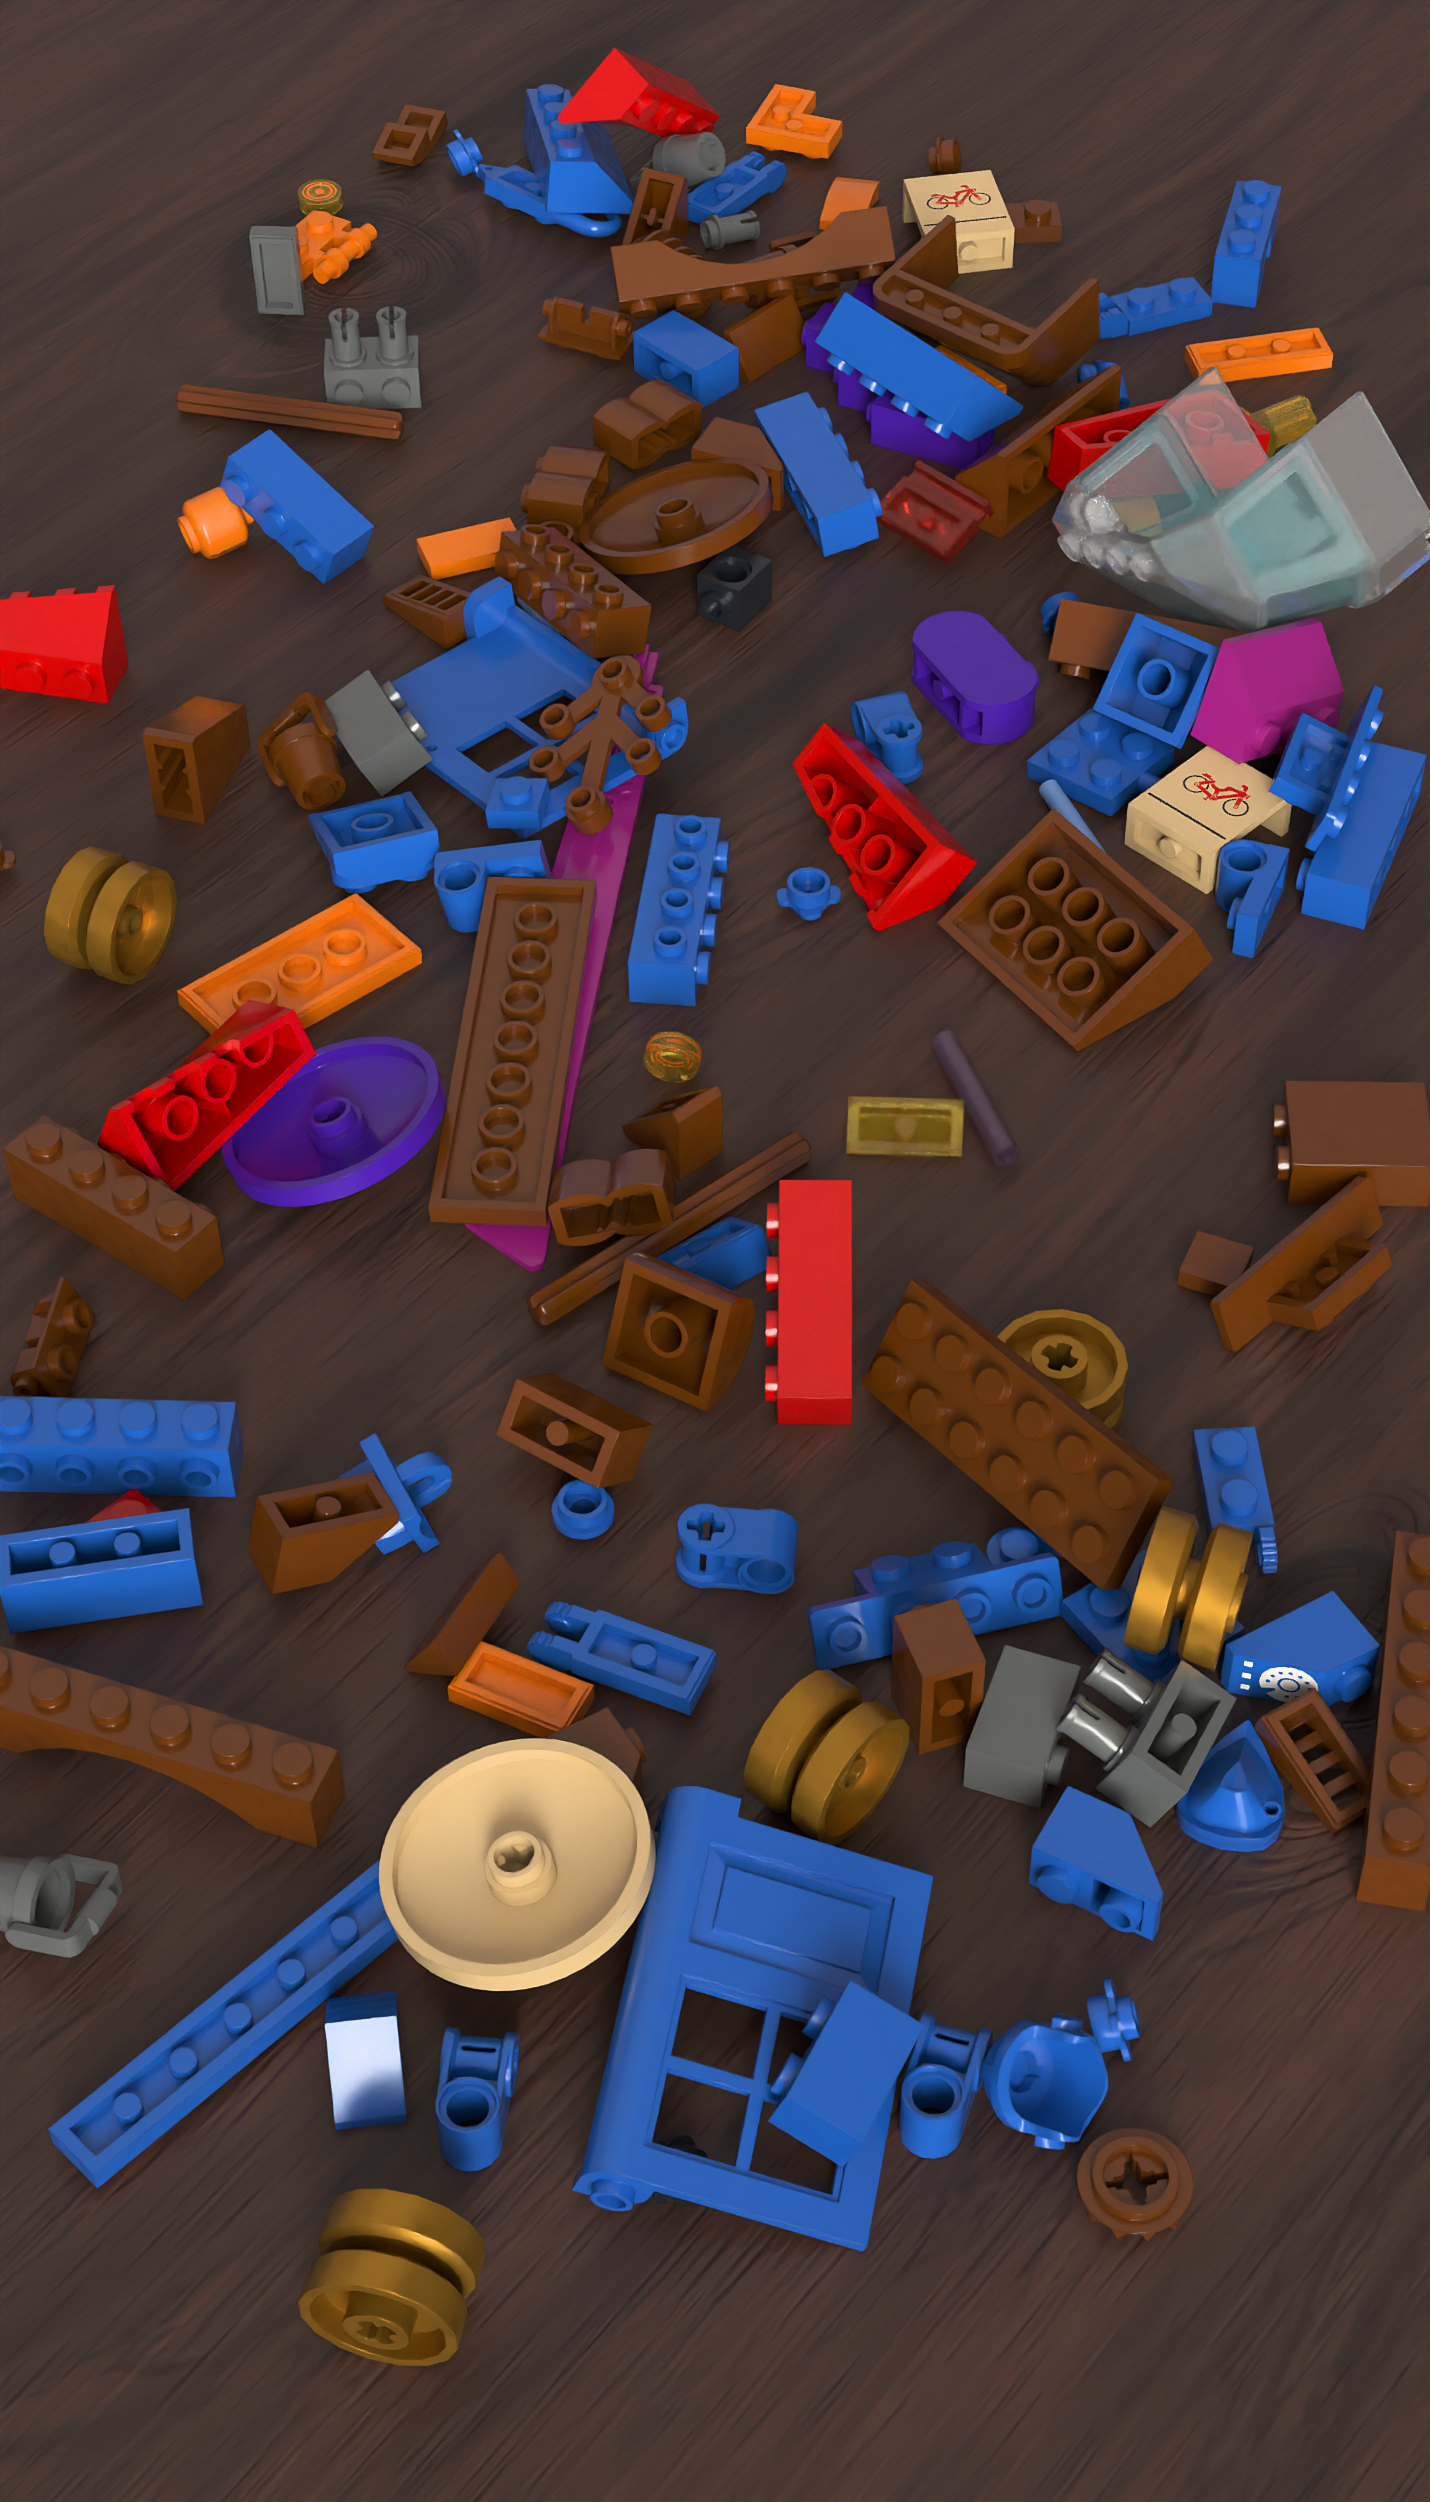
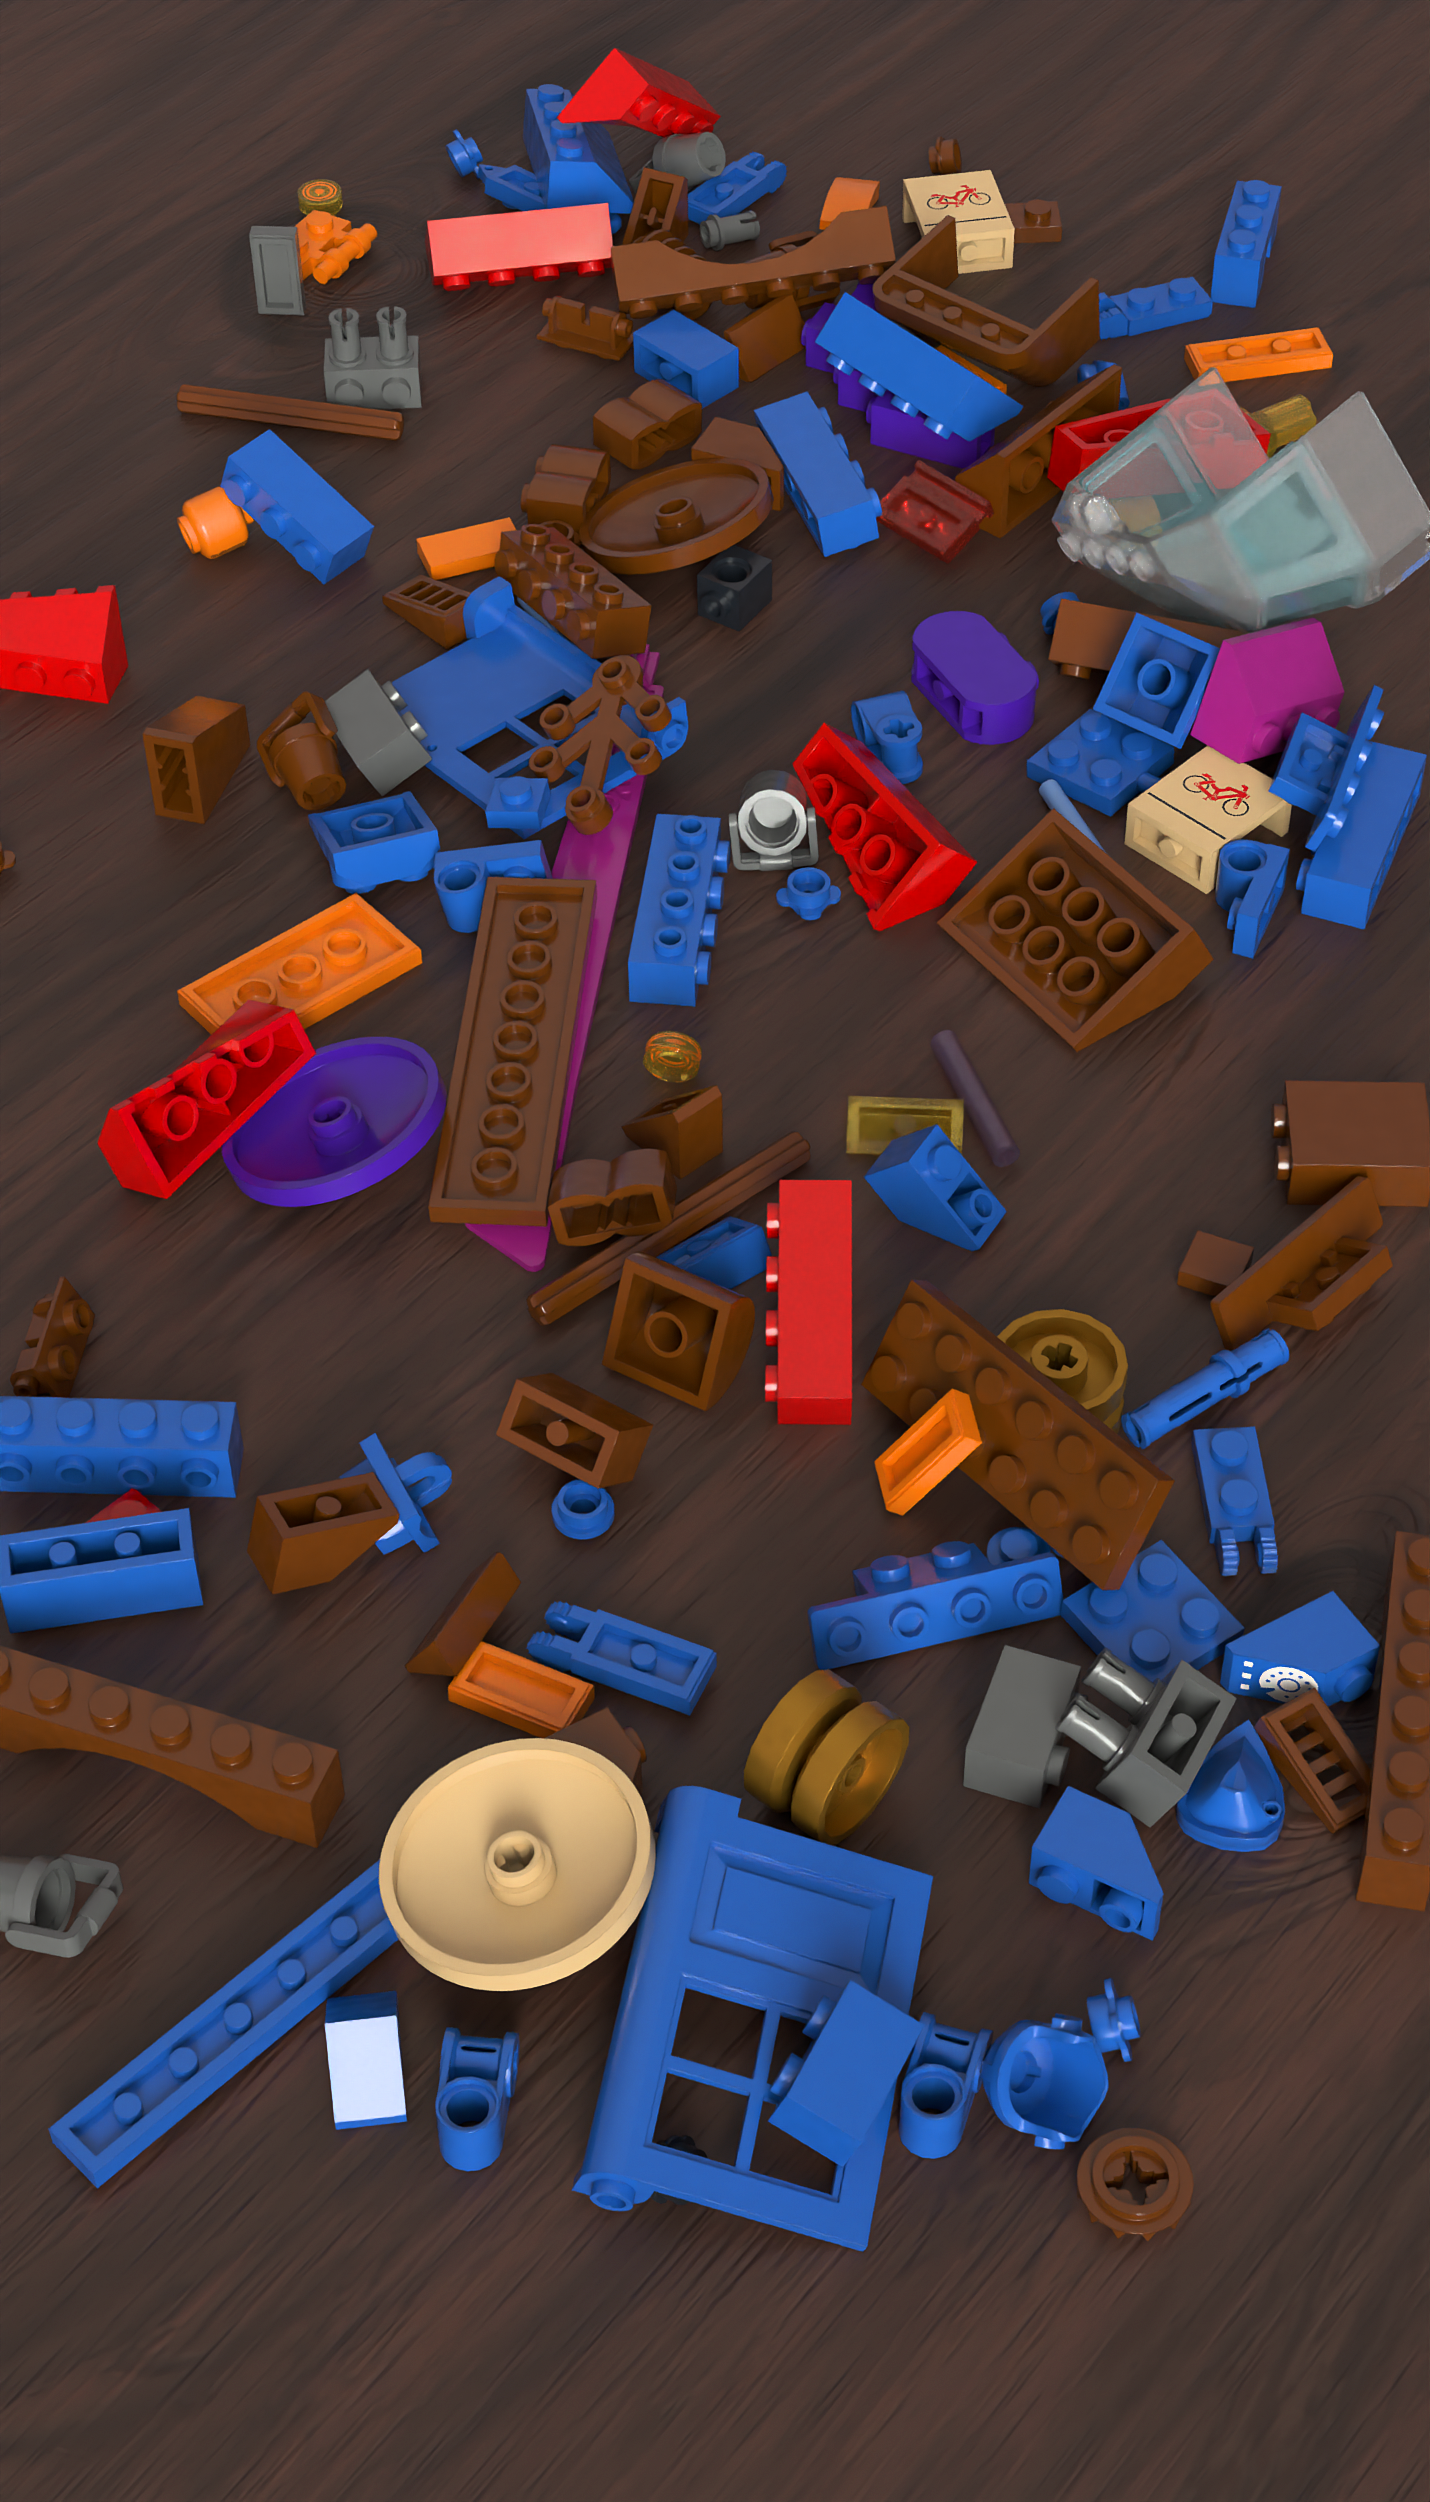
(110, 915): pearl gold wheel -> none
(115, 1206): reddish brown brick -> none
(392, 2277): pearl gold wheel -> none
(411, 136): reddish brown slope -> none
(519, 246): none -> wedge
(743, 1548): blue piece -> none
(773, 823): none -> dark grey piece
(787, 124): orange plate -> none
(927, 1452): none -> orange tile
(935, 1189): none -> blue slope
(937, 1674): reddish brown brick -> none
(1189, 1589): pearl gold wheel -> none
(1224, 1376): none -> blue pin

